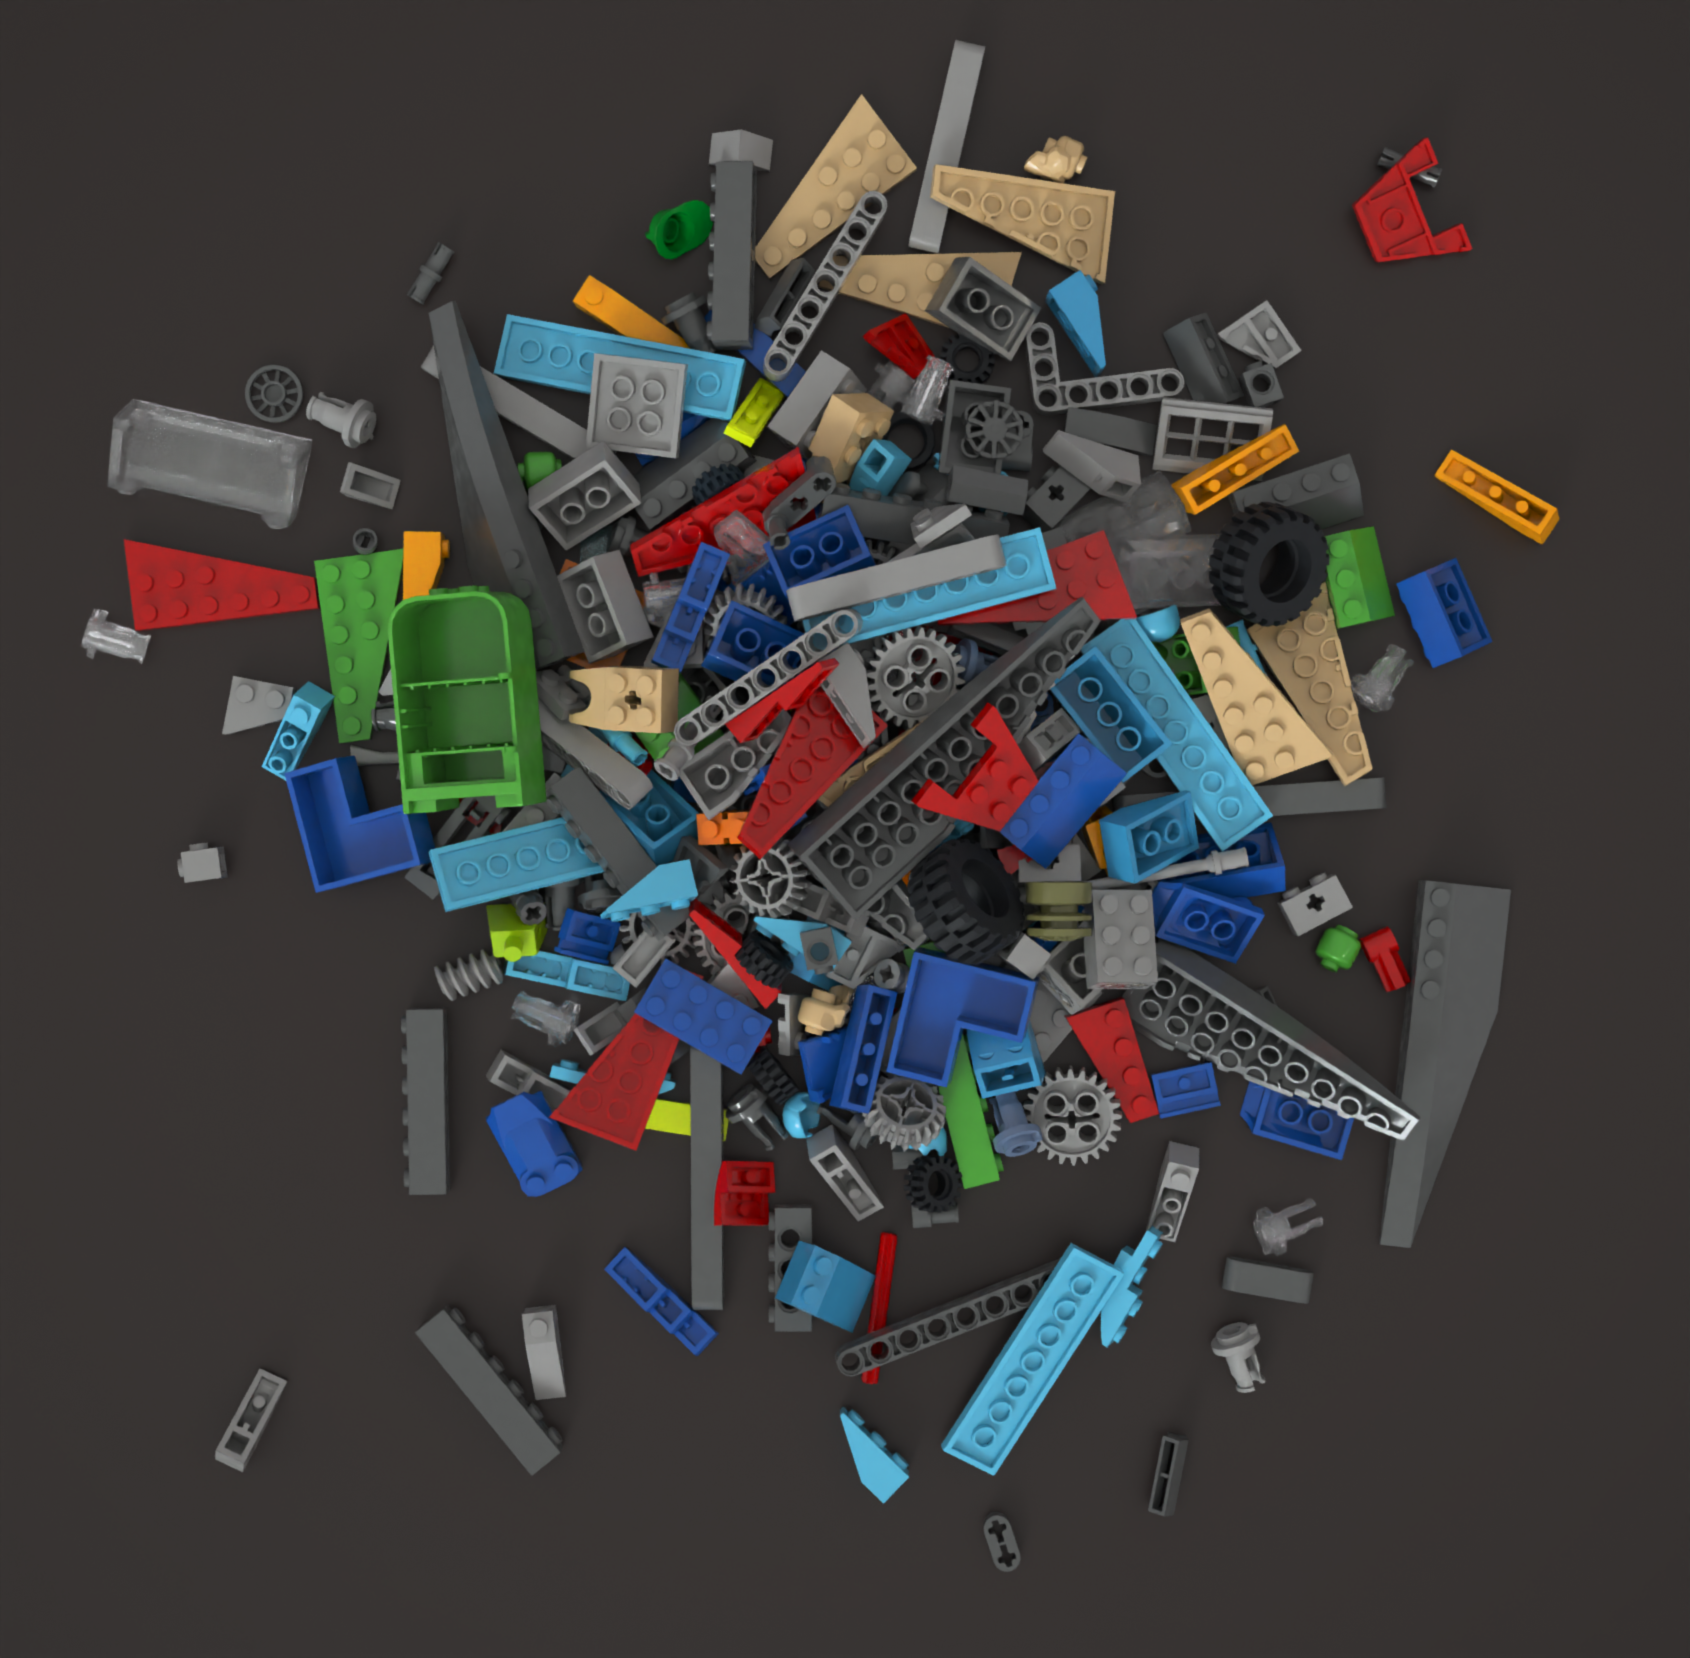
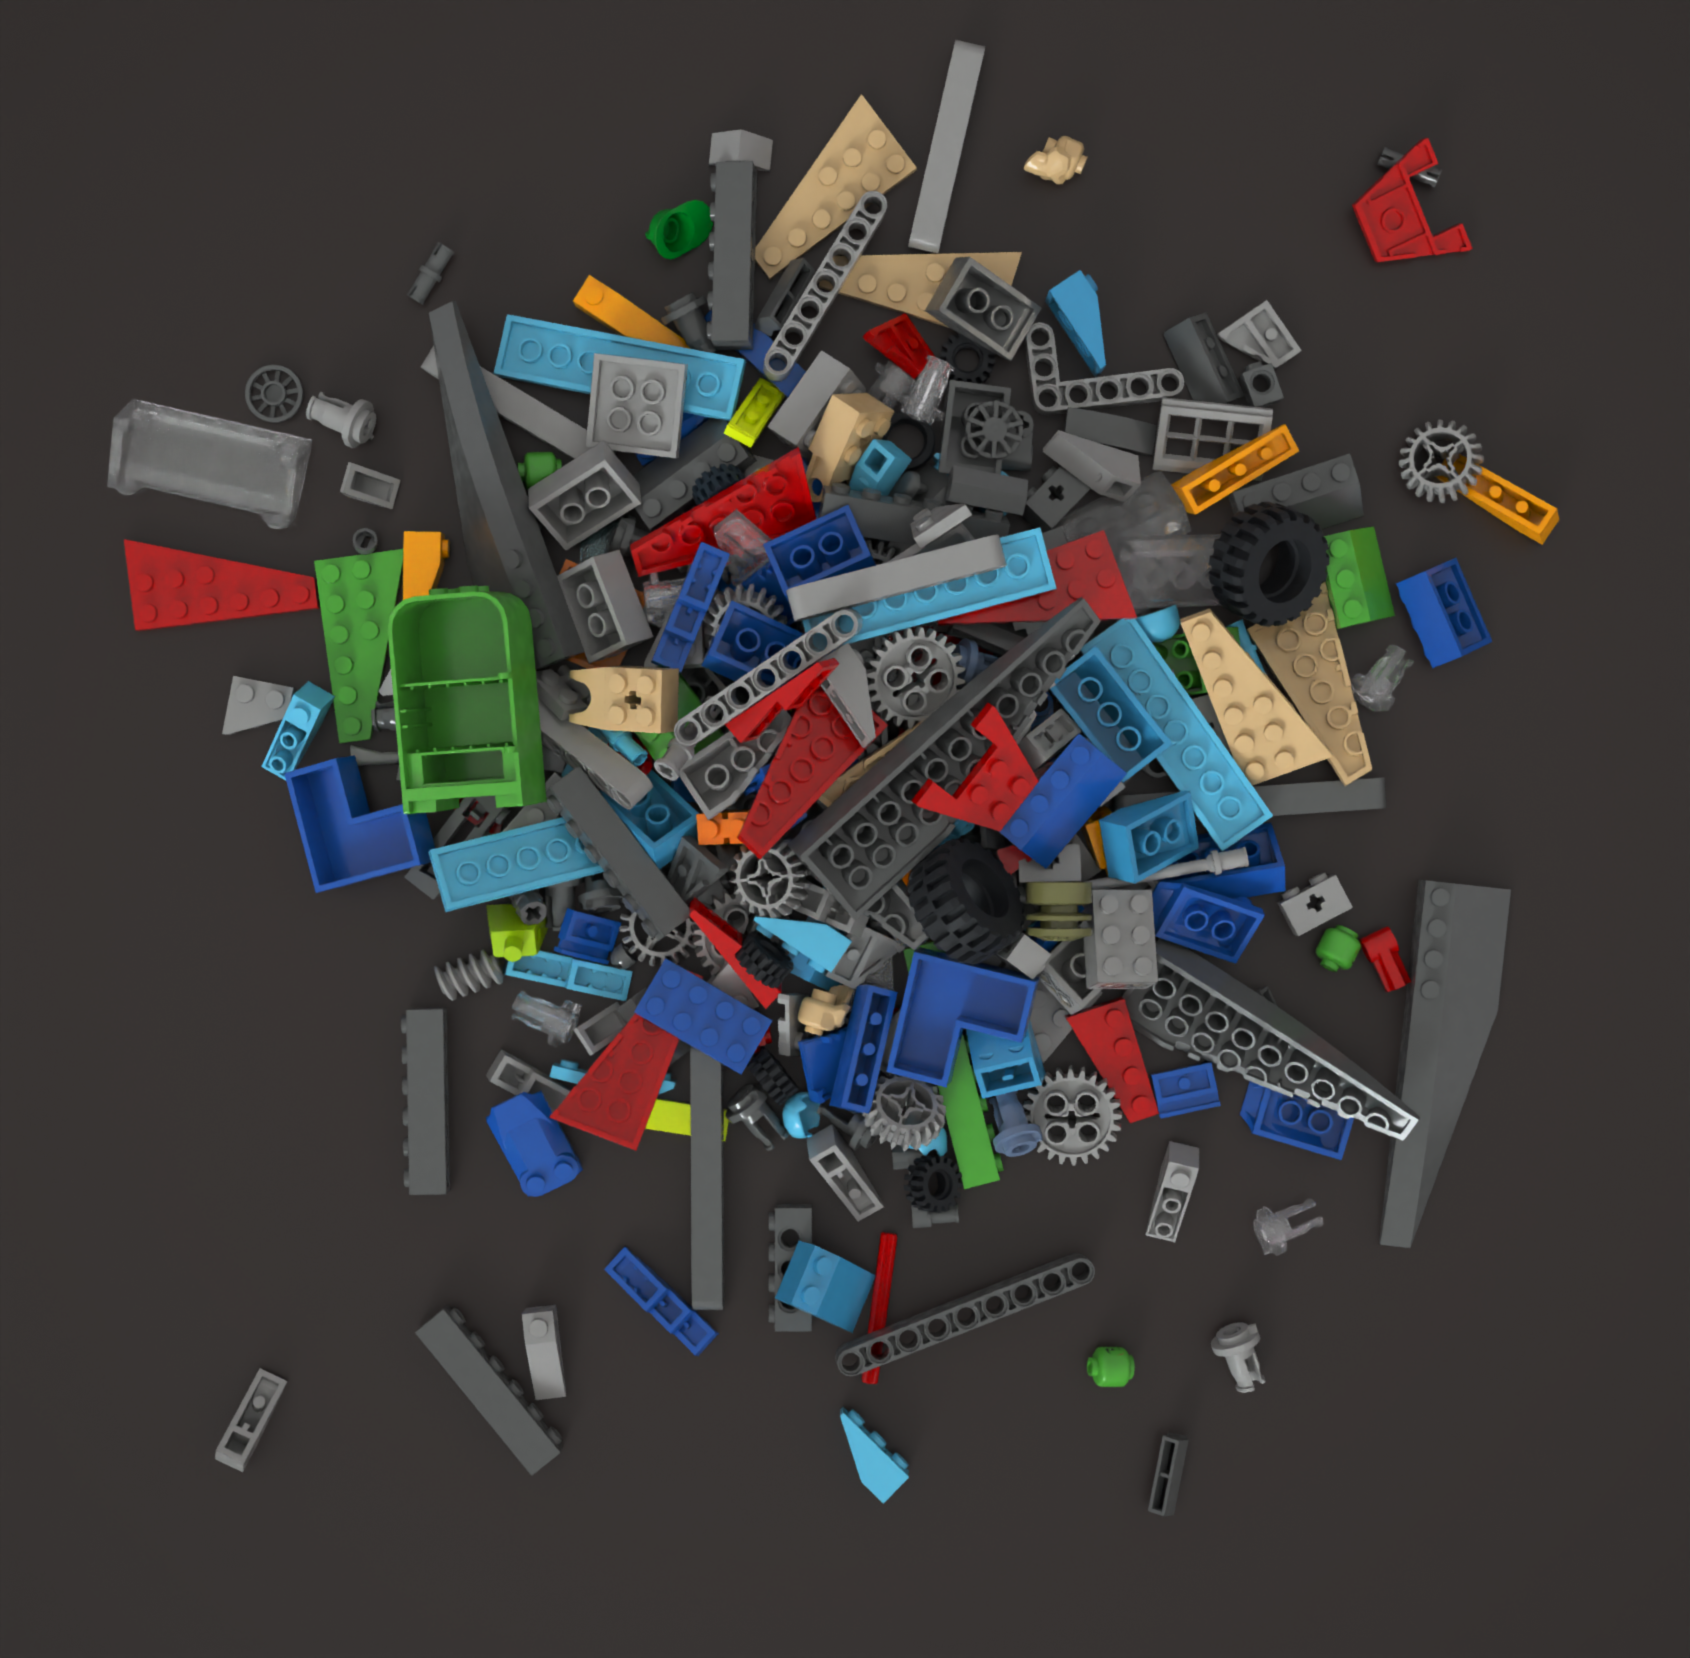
(113, 638): clear piece -> none
(202, 863): light grey brick -> none
(642, 957): light grey tile -> none
(665, 886): medium azure slope -> none
(743, 1193): red slope -> none
(811, 486): dark grey beam -> none
(814, 936): dark grey brick -> none
(891, 969): light grey wheel -> none
(995, 1543): dark grey beam -> none
(1032, 1359): medium azure plate -> none
(1046, 216): tan wing -> none
(1111, 1366): none -> bright green head
(1125, 1297): medium azure slope -> none
(1267, 1280): dark grey beam -> none
(1450, 453): none -> light grey gear

